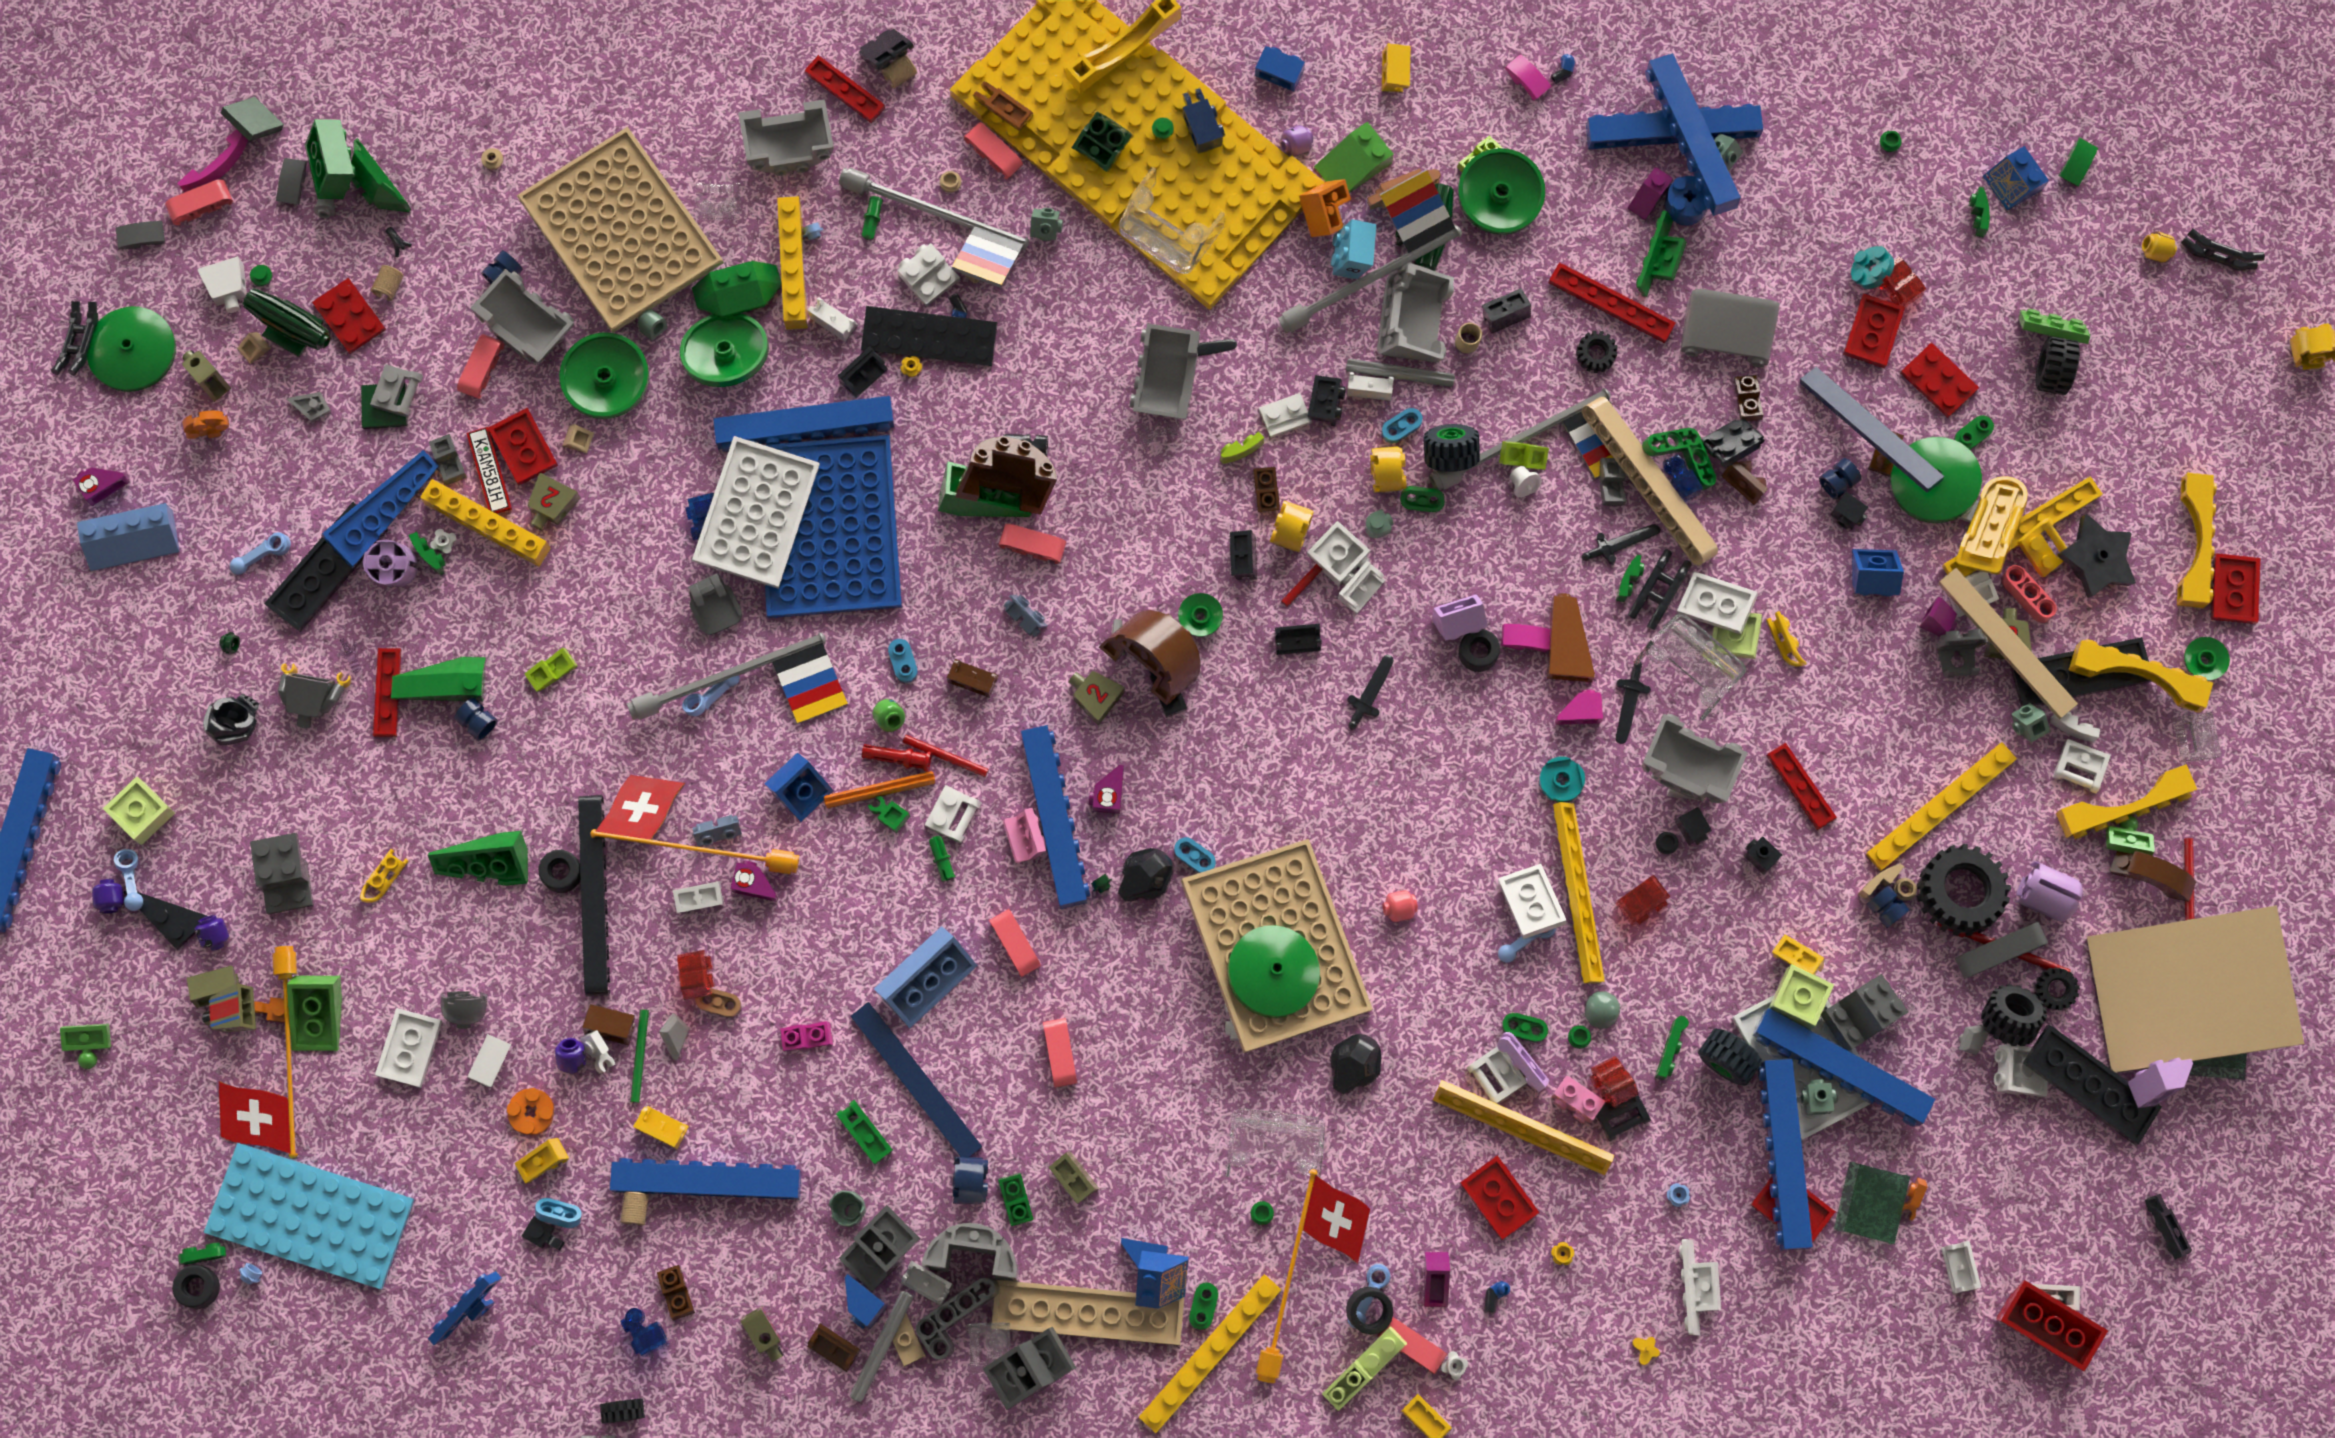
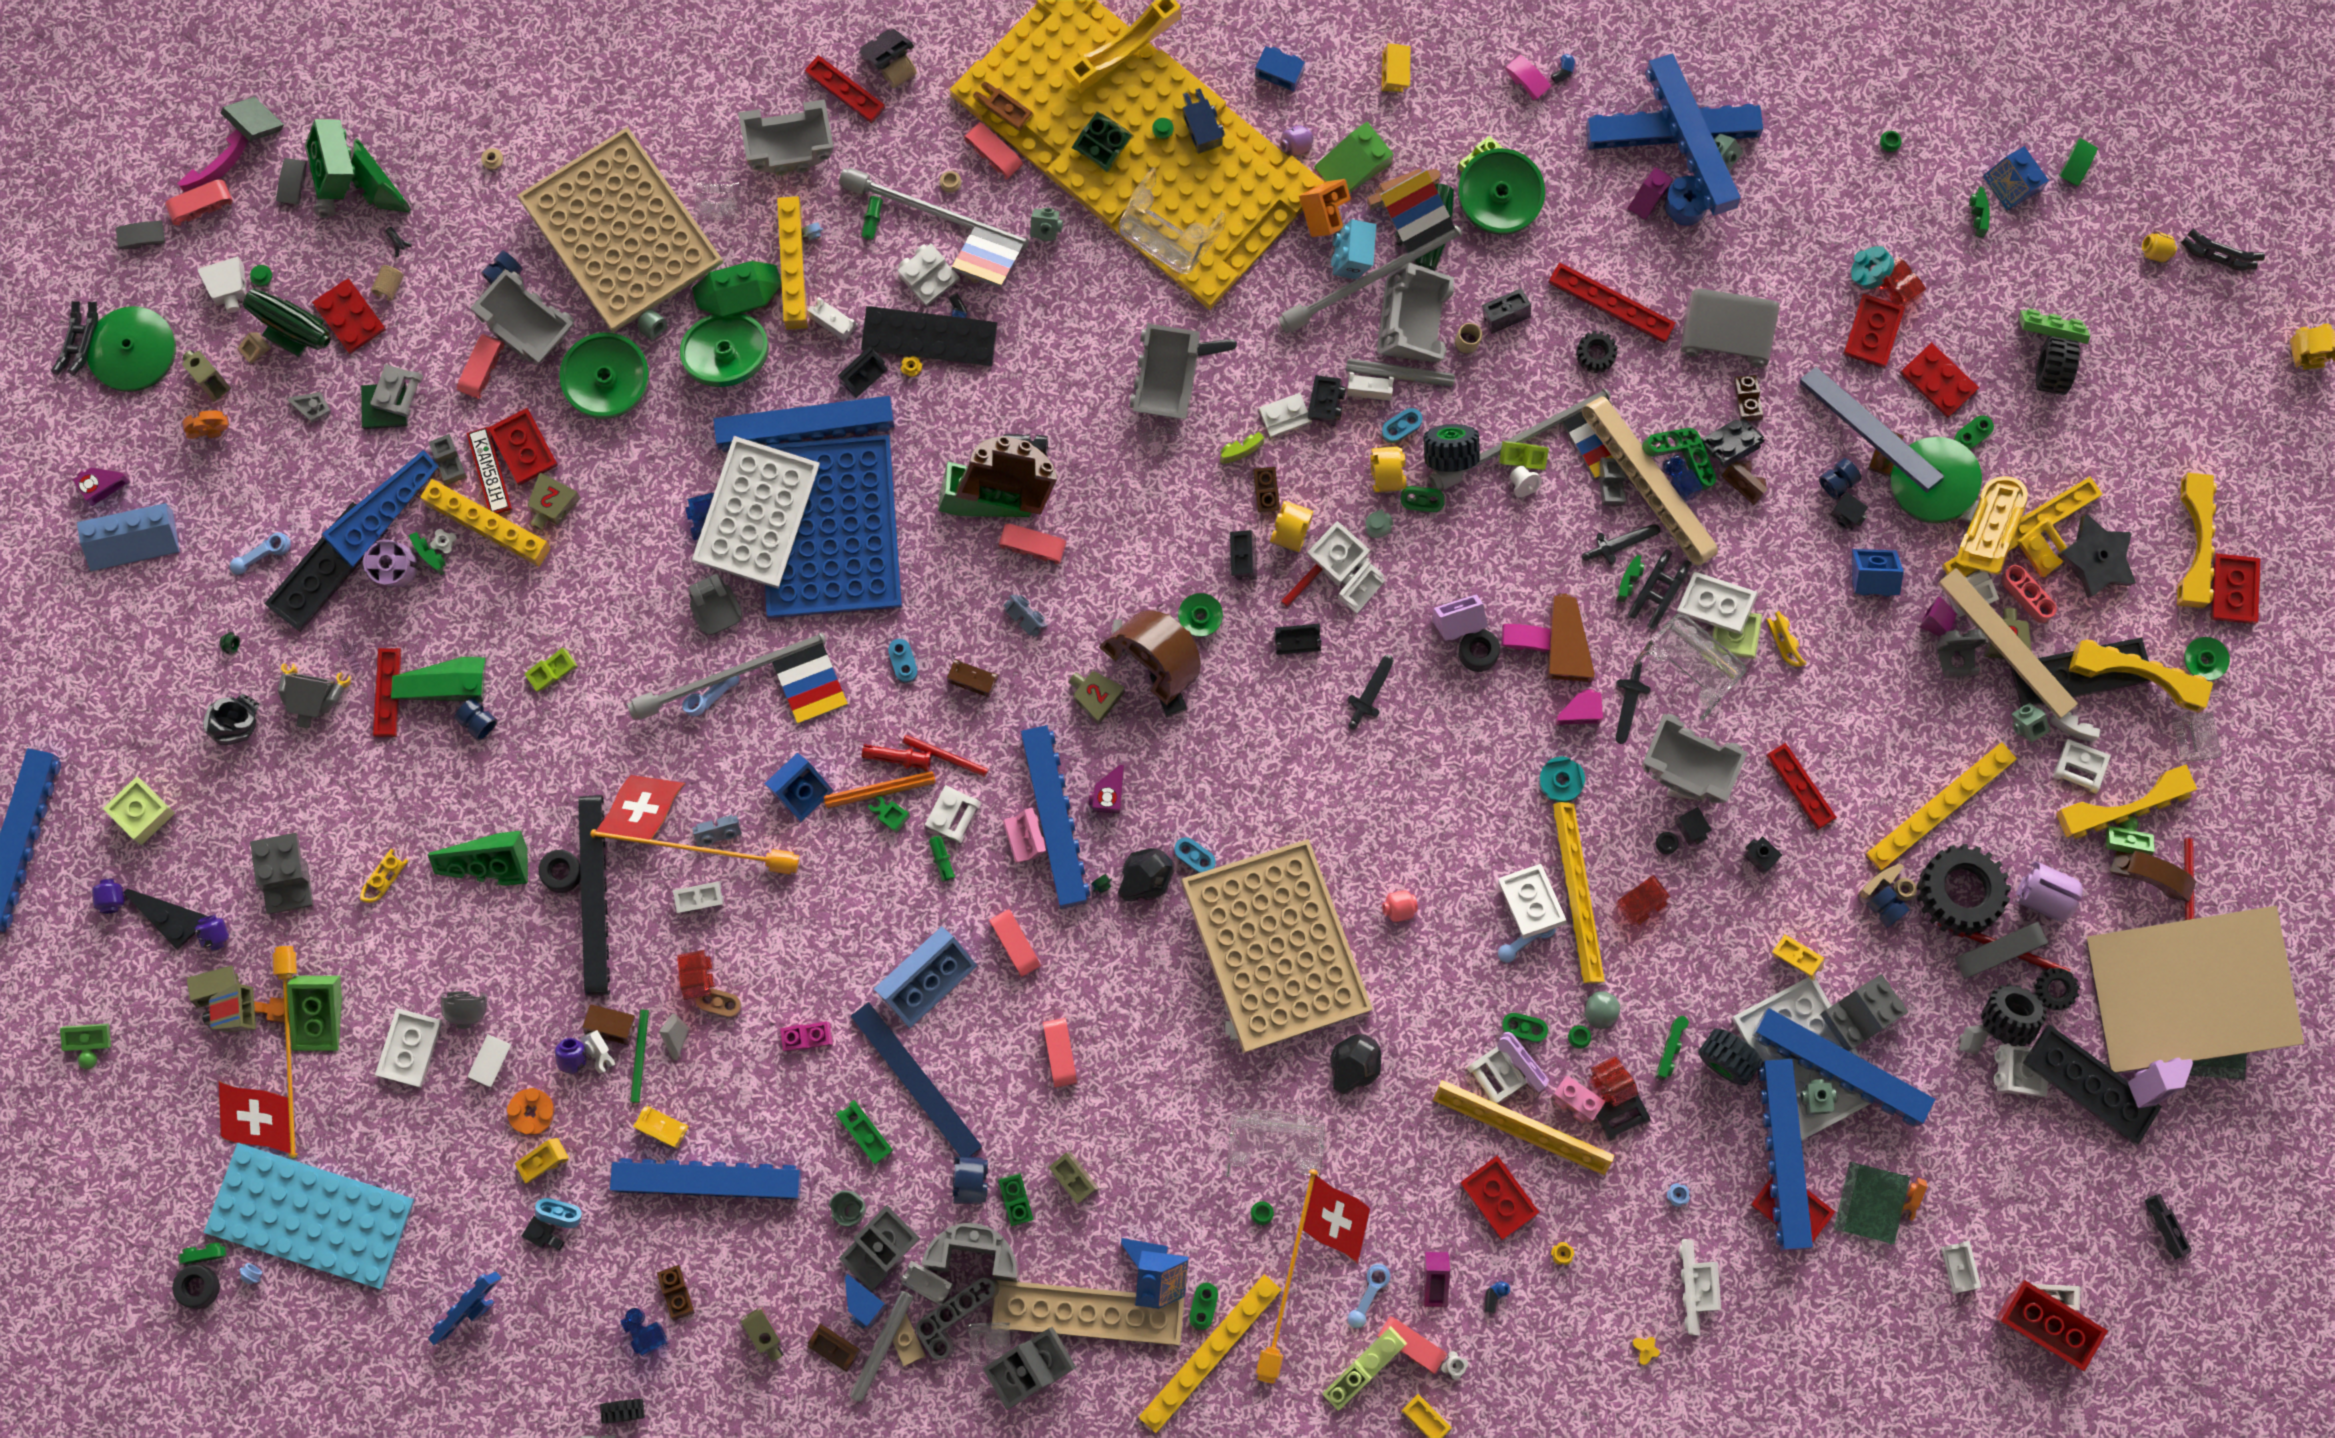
(133, 900): light blue piece -> none
(578, 438): tan slope -> none
(634, 1208): tan piece -> none
(751, 881): magenta slope -> none
(888, 715): bright green head -> none
(1262, 988): green dish -> none
(1385, 1319): black tyre -> none
(1662, 257): green bracket -> none
(1801, 996): yellowish green container -> none

